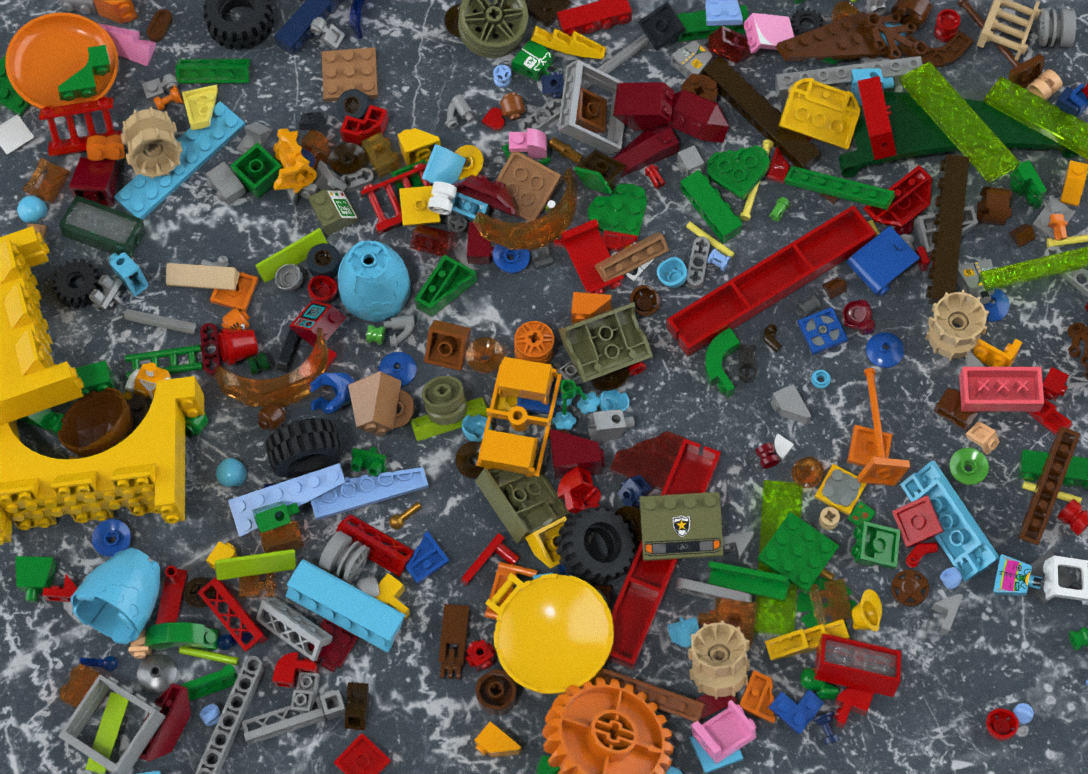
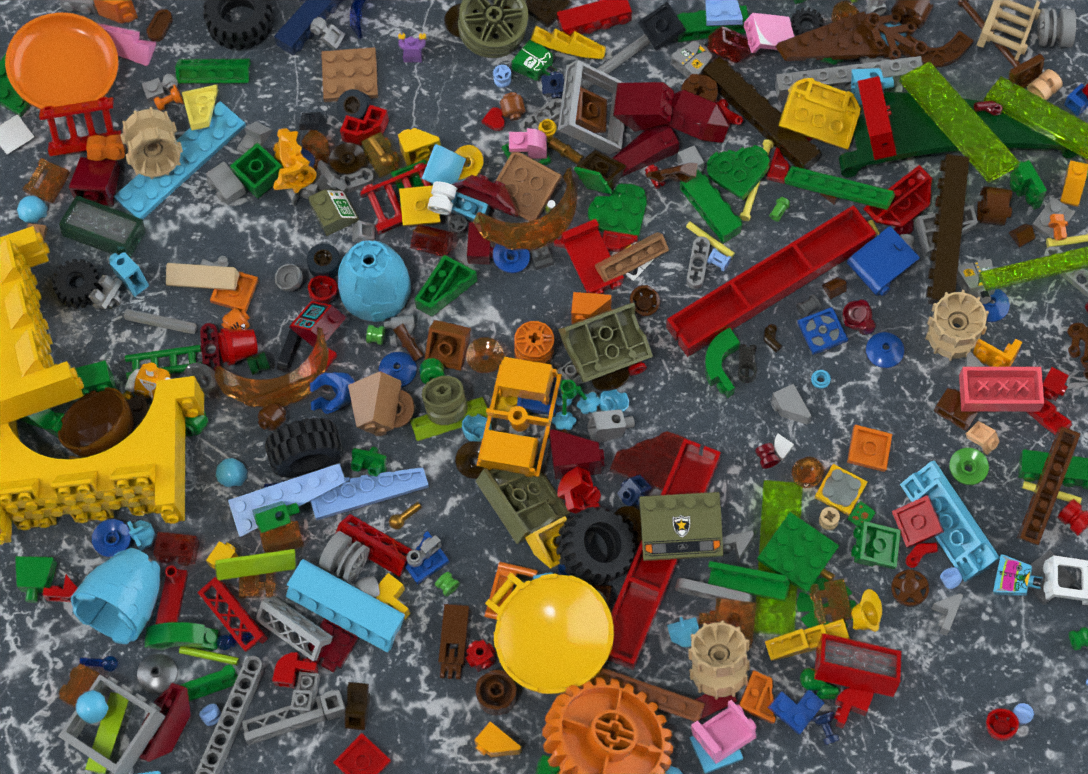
(83, 83): green arch -> none
(91, 706): none -> medium azure hair
(138, 647): light nougat bracket -> none
(142, 533): none -> medium azure piece
(176, 548): none -> clear red brick
(193, 587): dark brown gear -> none
(204, 377): none -> dark grey hat
(292, 254): lime slope -> none
(363, 231): none -> light grey slope
(386, 160): none -> pearl gold bar
(408, 342): none -> reddish brown pin
(412, 47): none -> medium lavender piece
(428, 548): none -> light grey plate
(431, 369): none -> green head
(447, 583): none -> bright green wheel
(458, 103): light grey plant -> none
(495, 546): red piece -> none
(548, 127): none -> yellow cone
(675, 277): medium azure helmet -> none
(677, 173): none -> reddish brown slope
(730, 116): none -> red arm
(880, 469): orange tile -> none
(924, 261): red tile -> none
(946, 25): red wheel -> none
(988, 106): none -> dark red arm
(1064, 104): dark blue panel -> none

